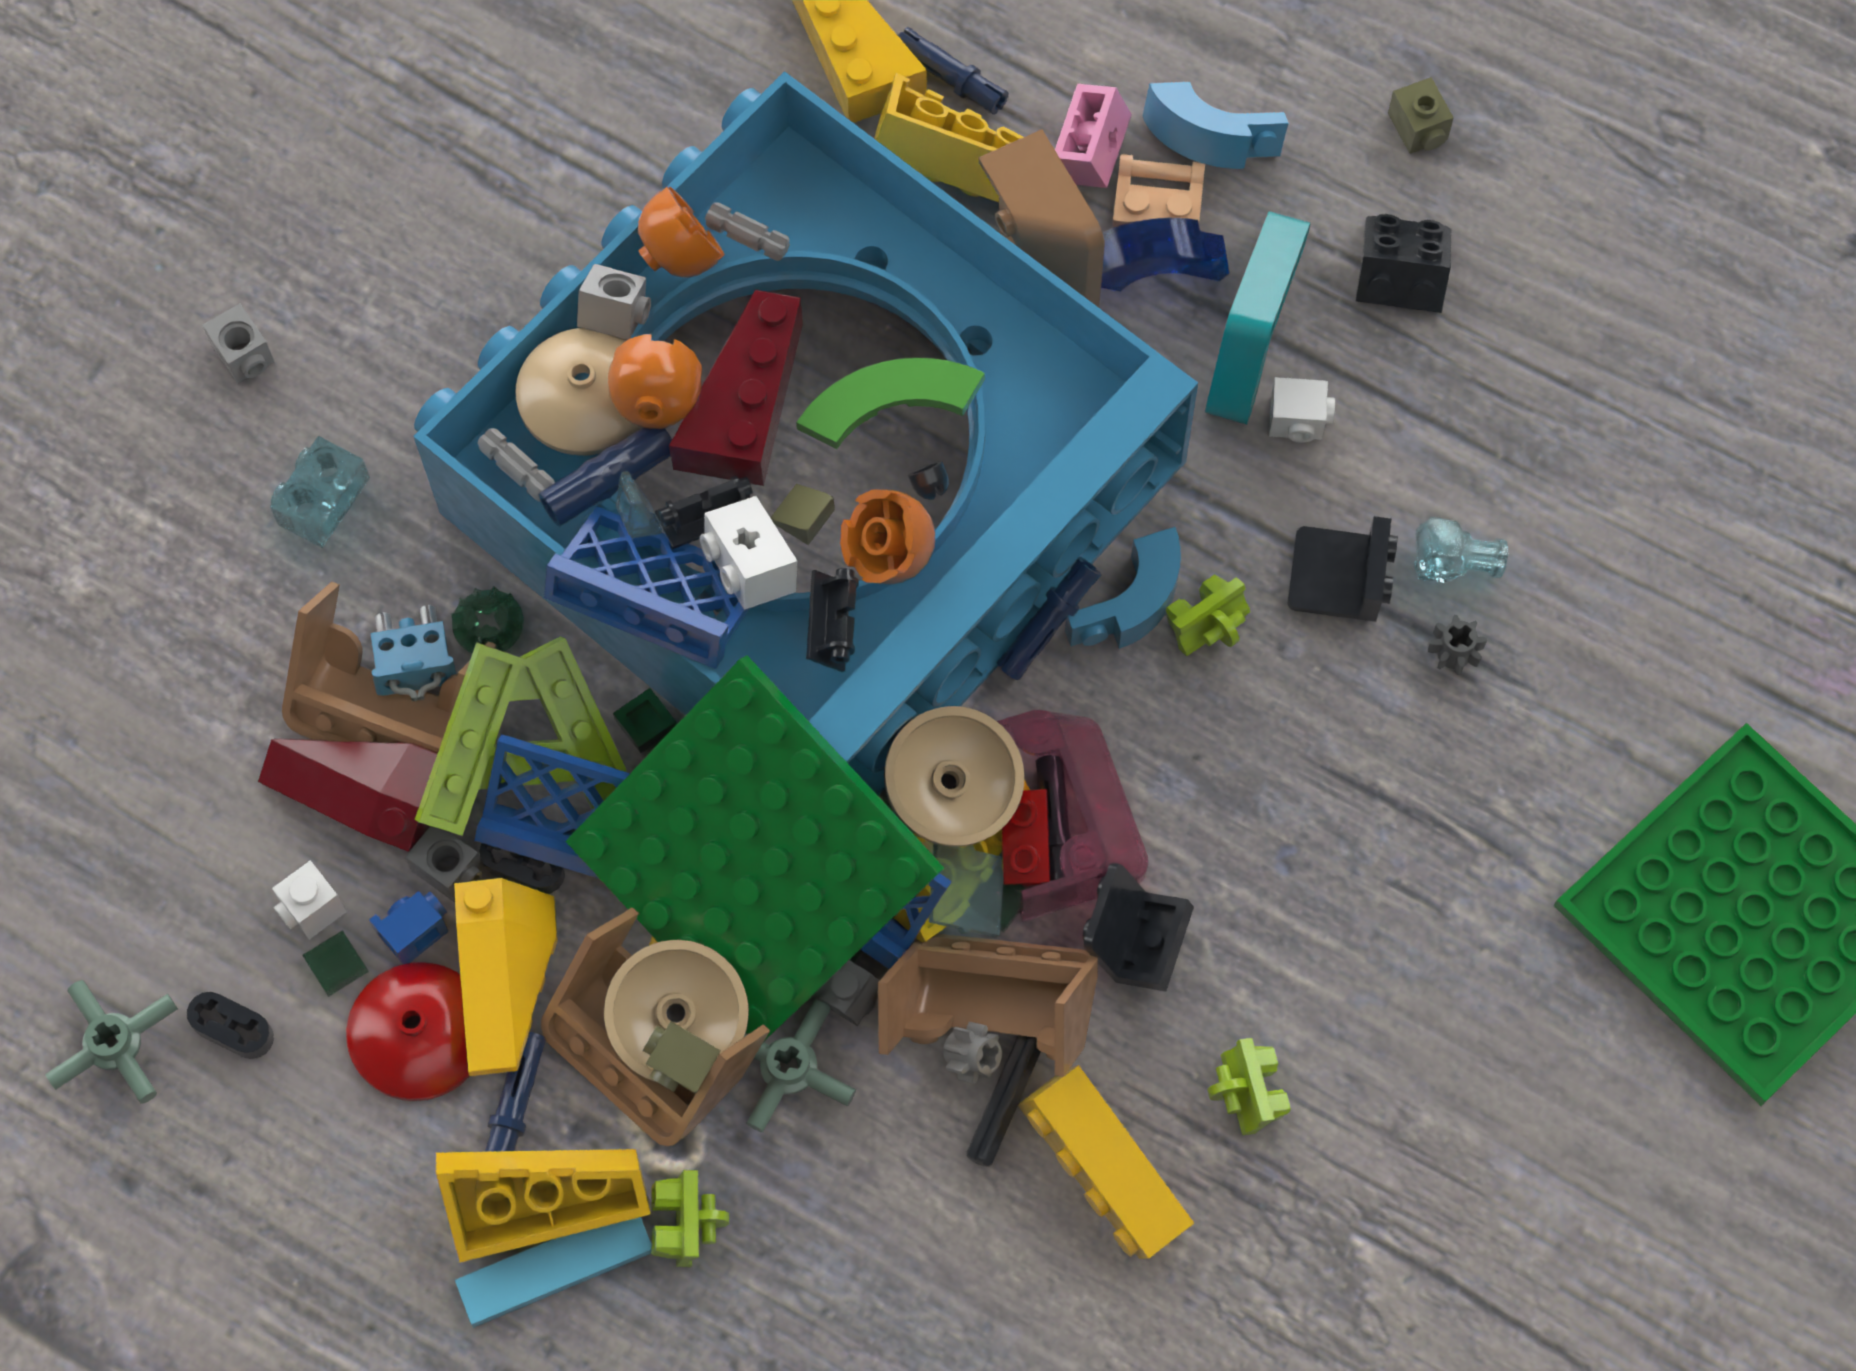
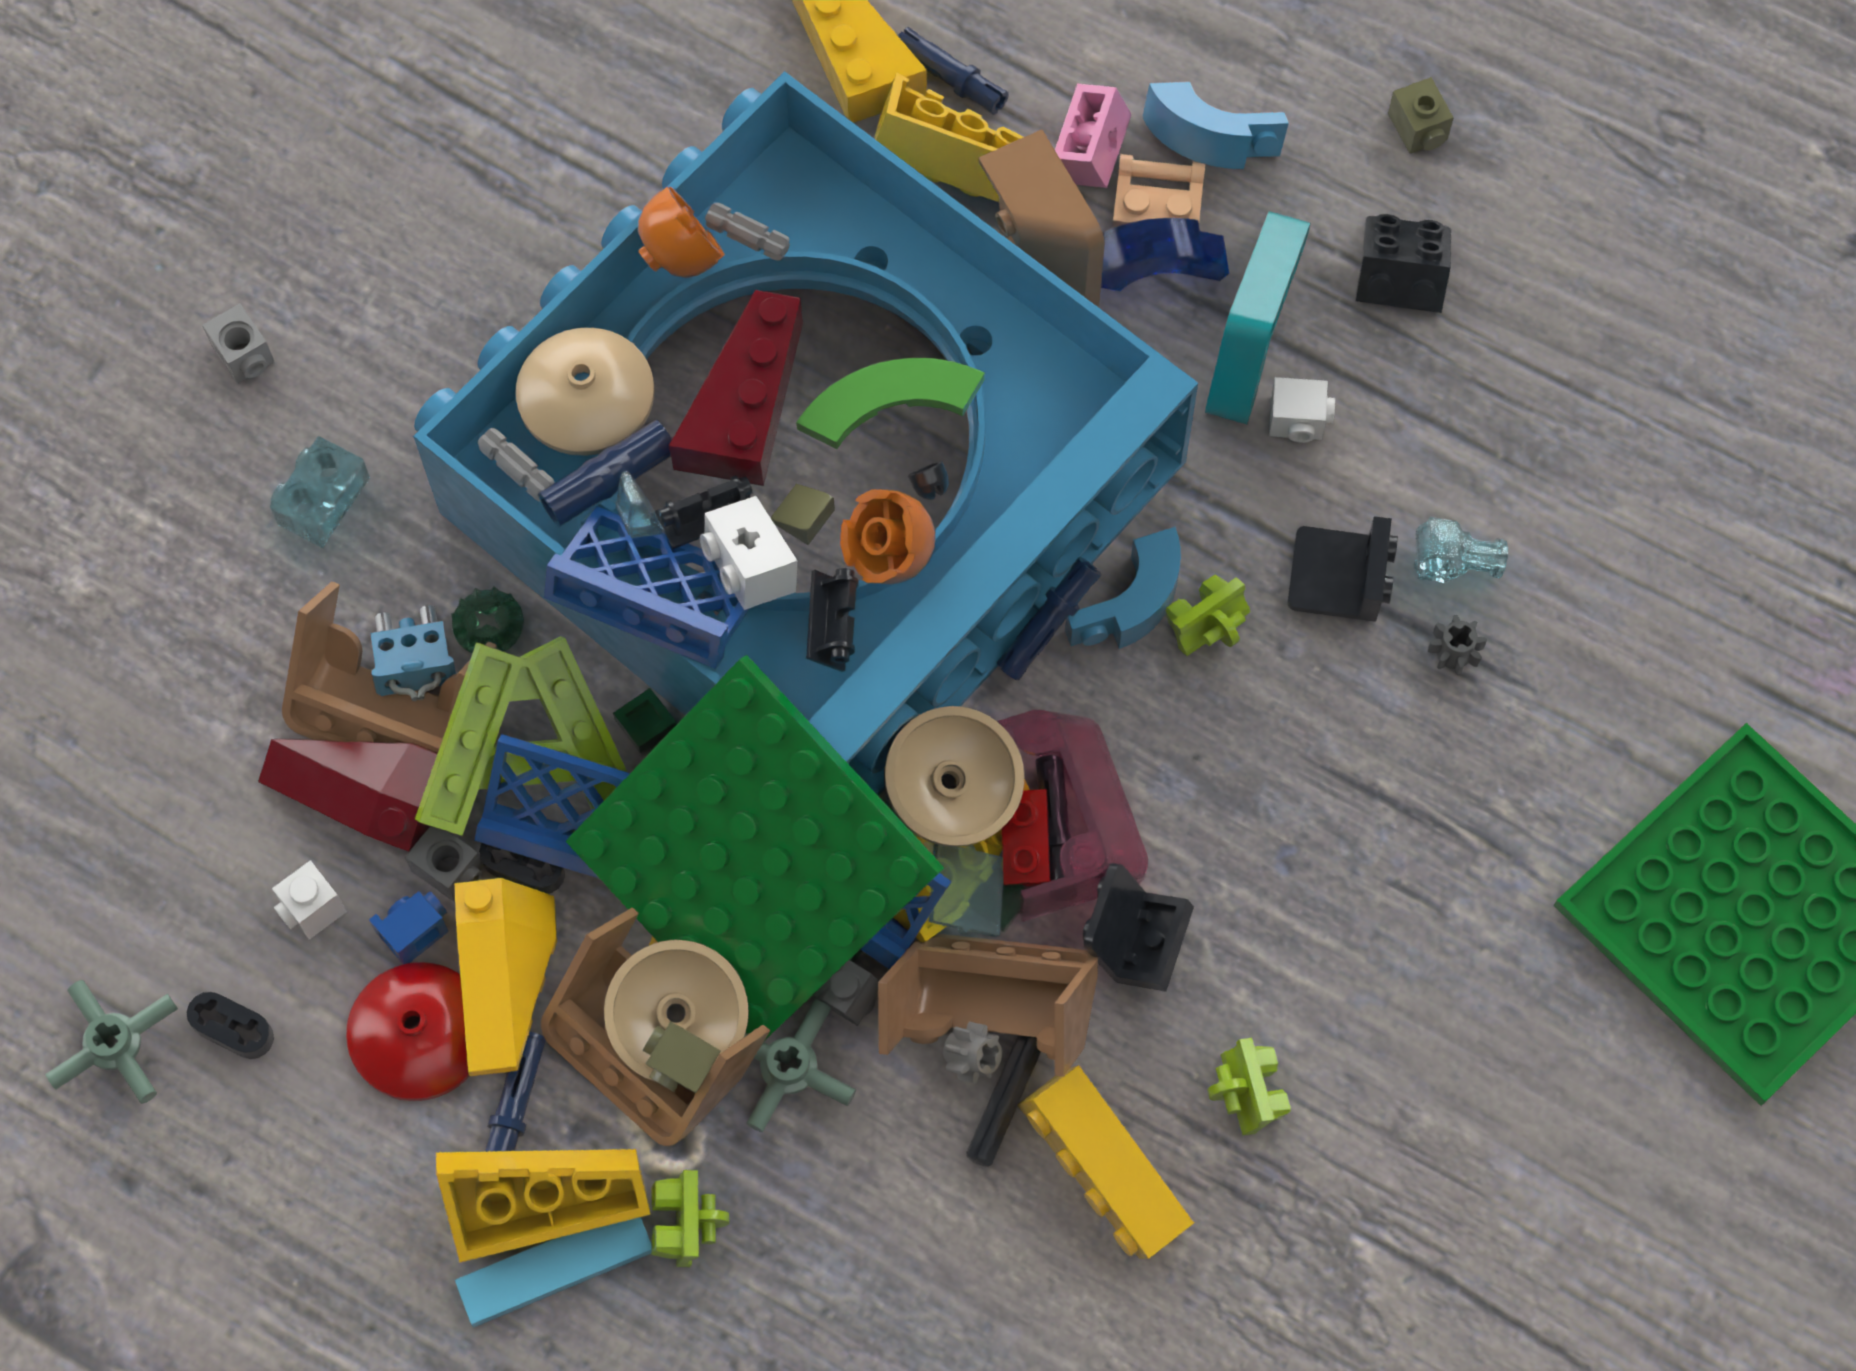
(335, 963): clear green tile -> none
(612, 302): light grey brick -> none
(654, 381): orange cylinder -> none

